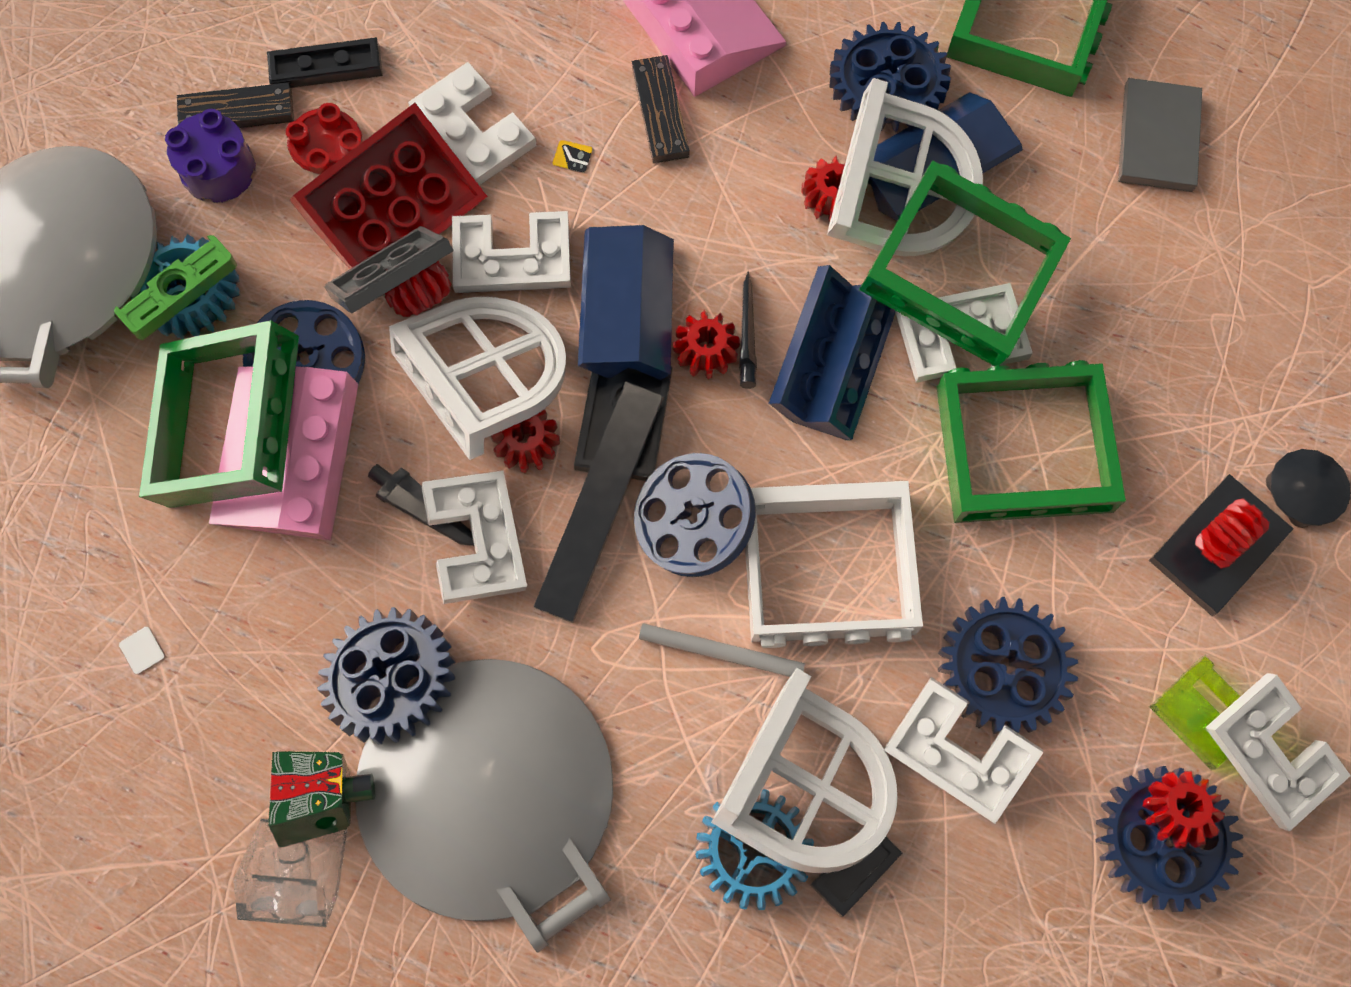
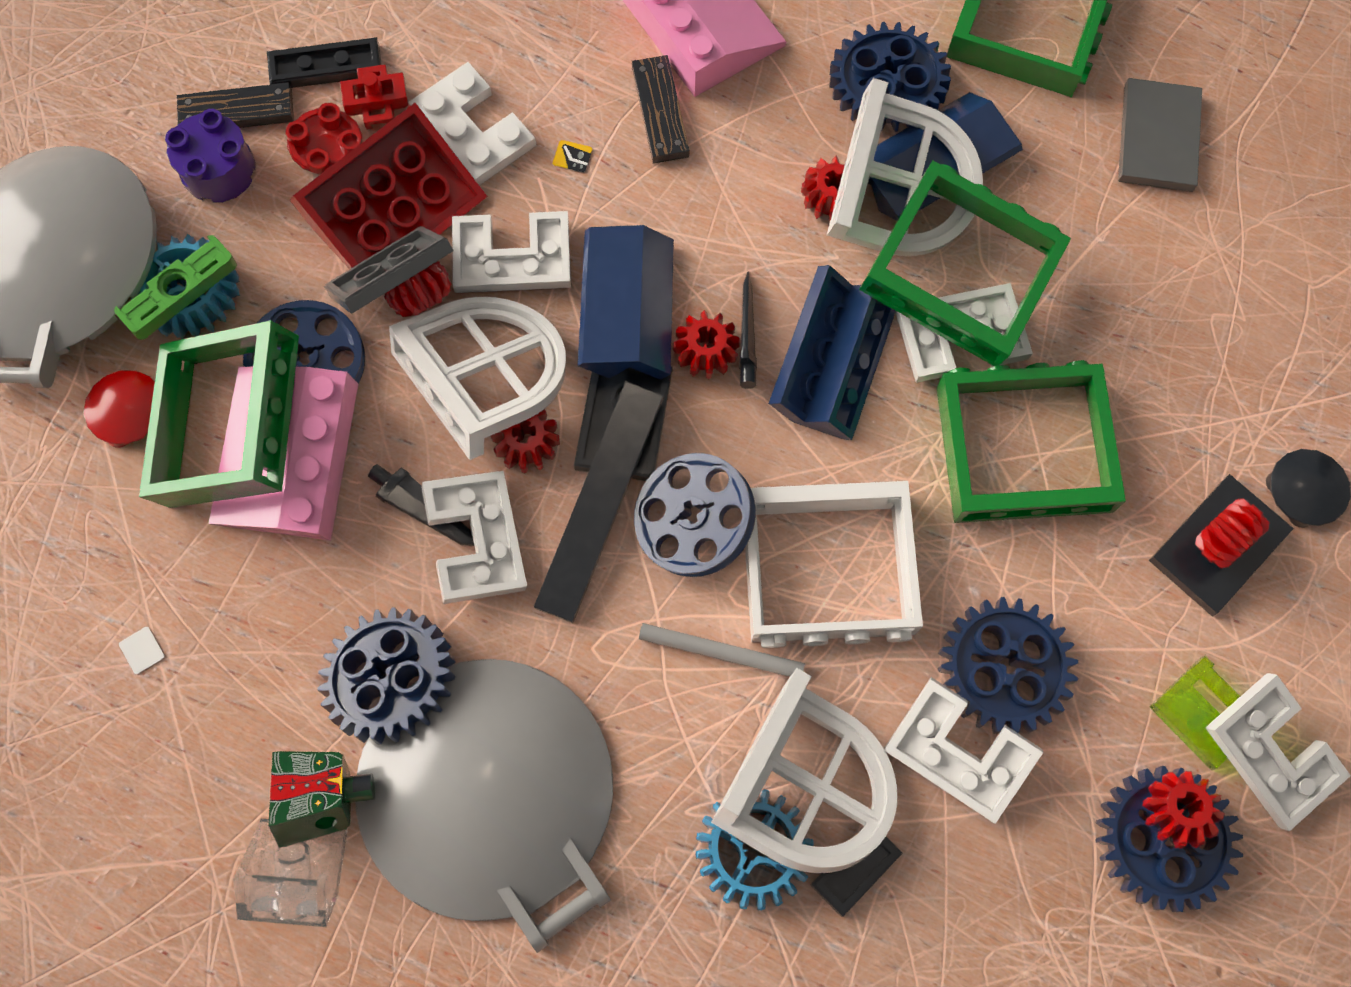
(120, 407): none -> red dish
(370, 90): none -> red piece

